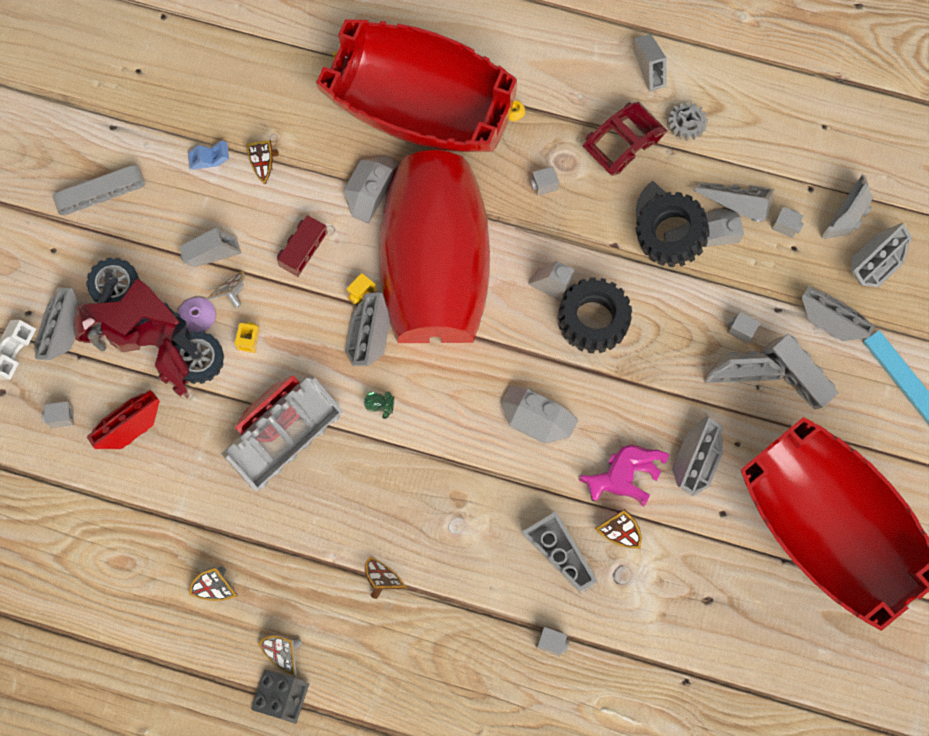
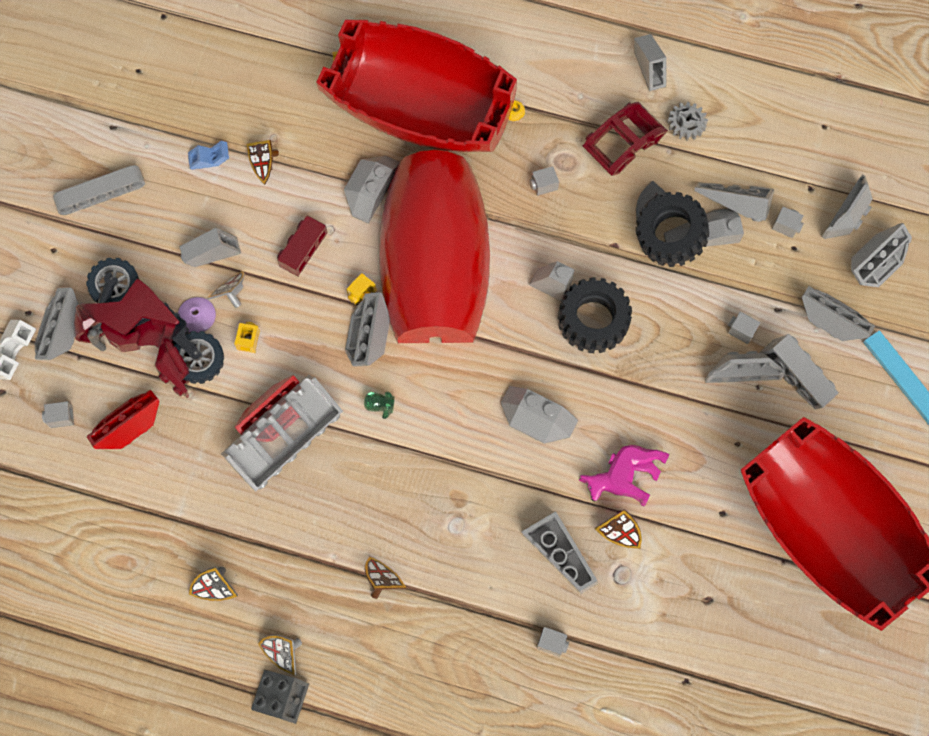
(699, 457): light grey wedge -> none

